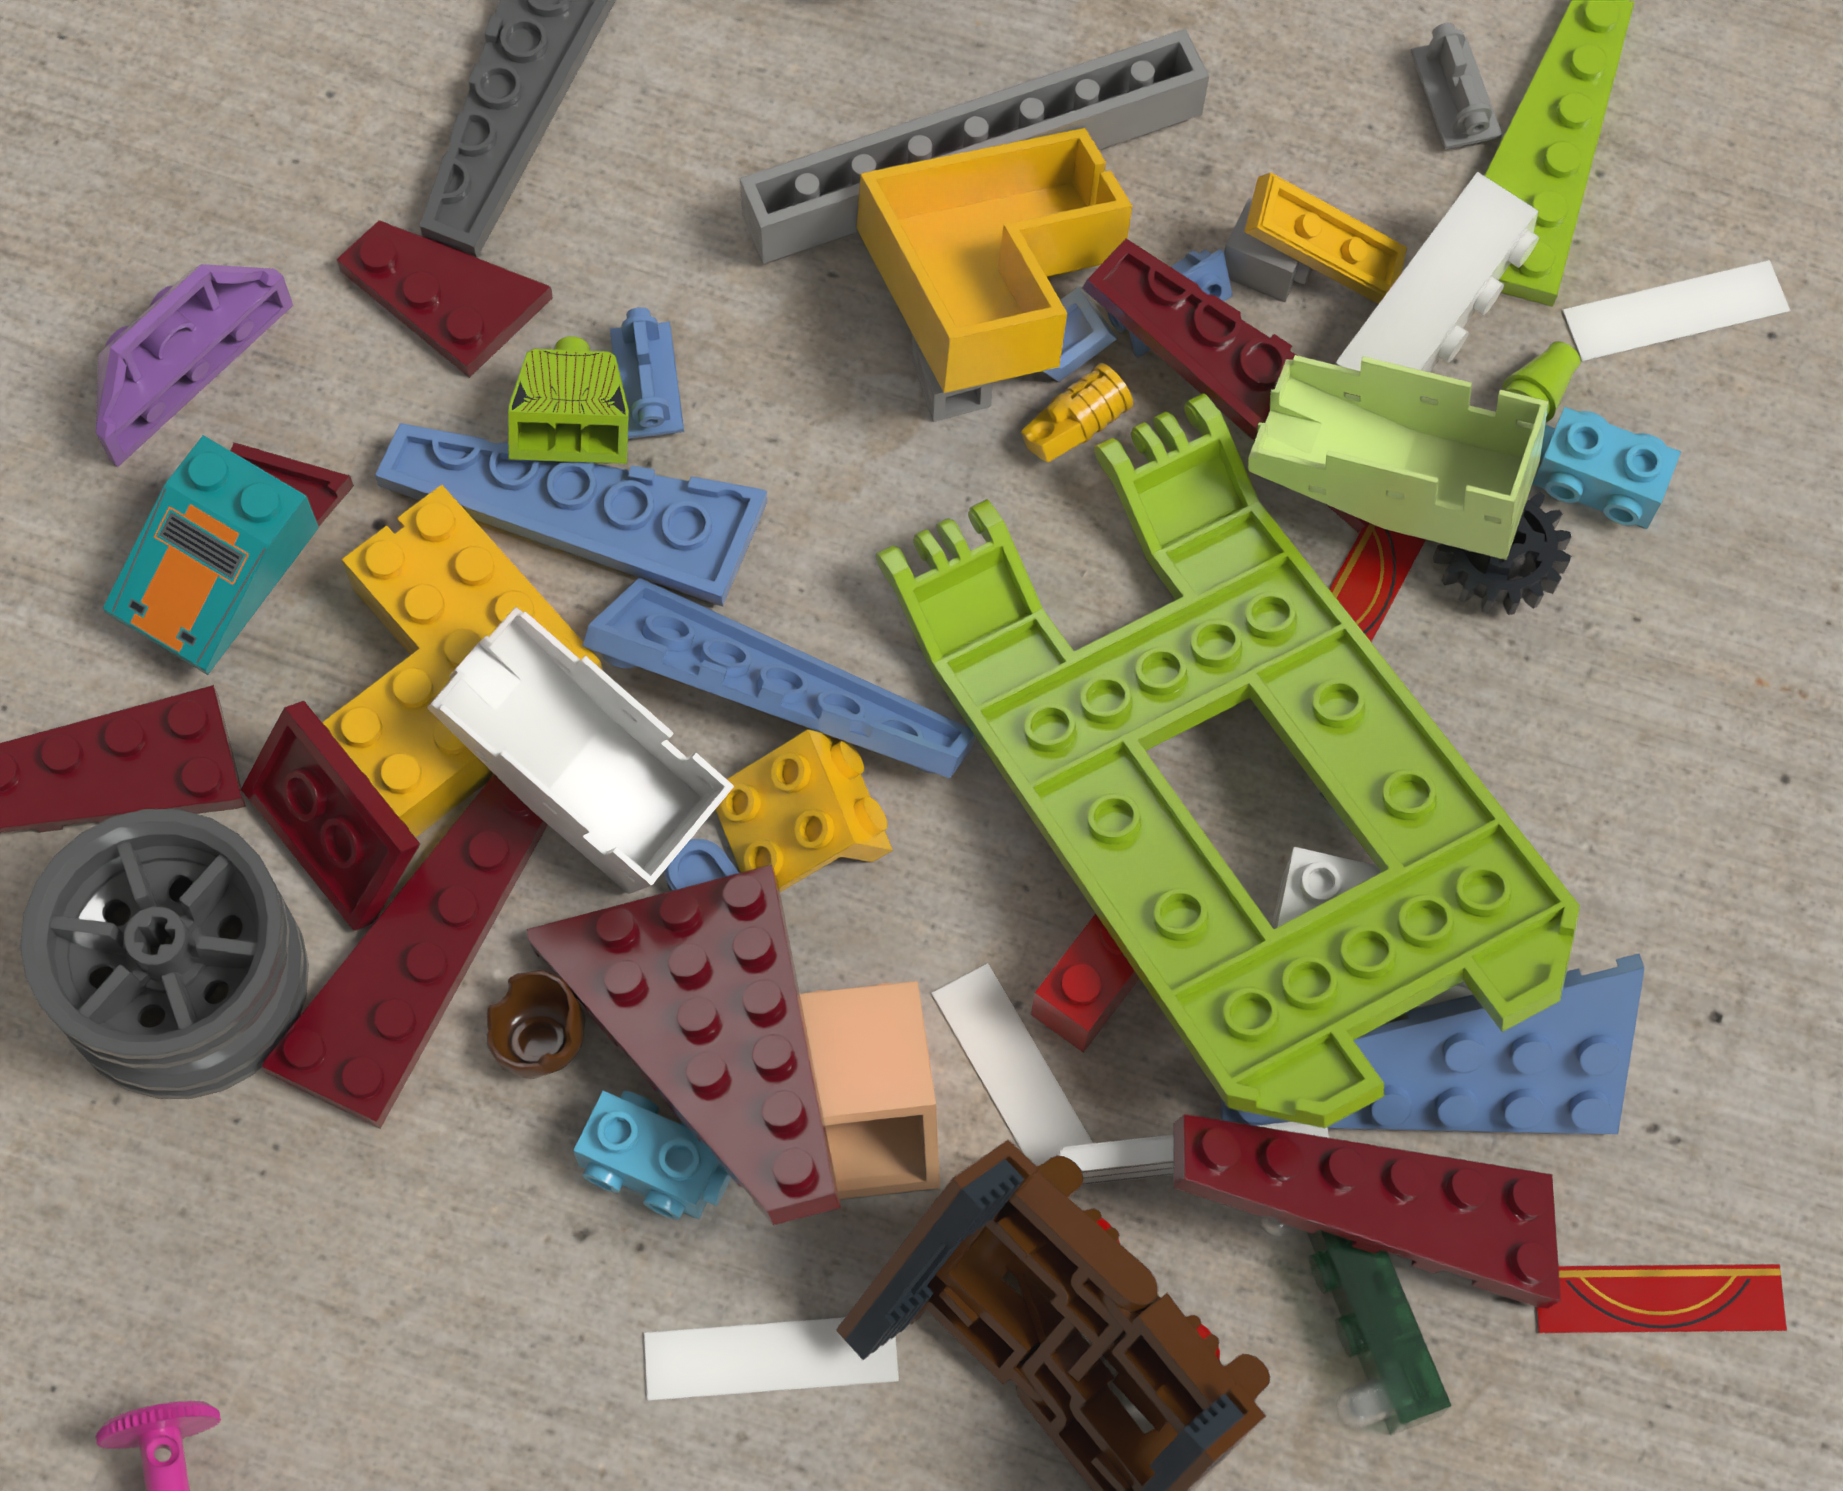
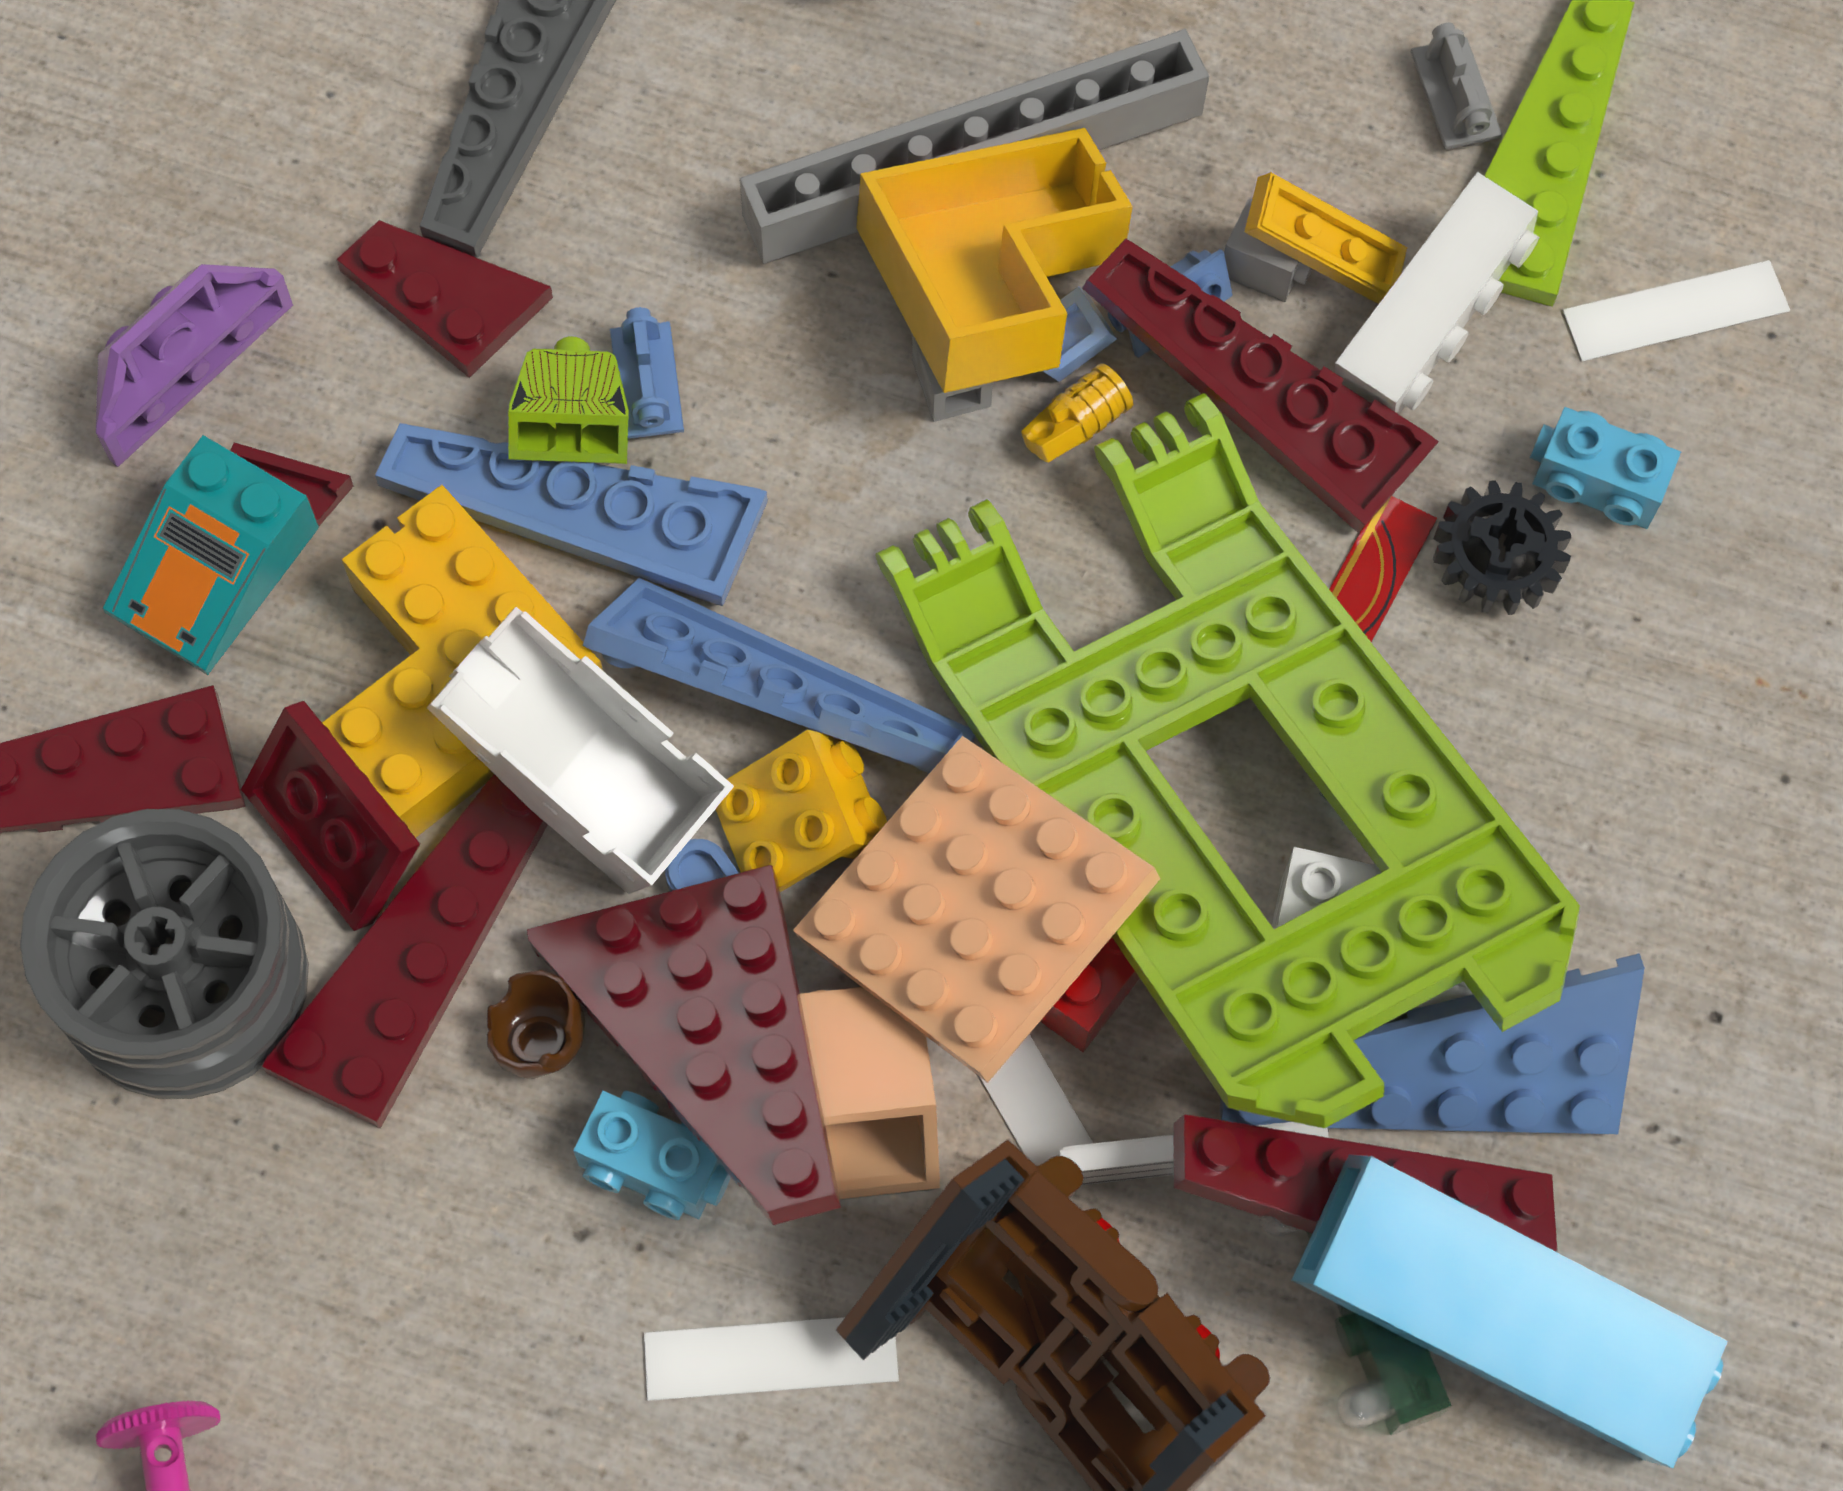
(976, 907): none -> light nougat plate
(1403, 457): yellowish green piece -> none
(1511, 1310): none -> medium azure brick
(1546, 376): lime cone -> none
(1667, 1299): red sticker -> none

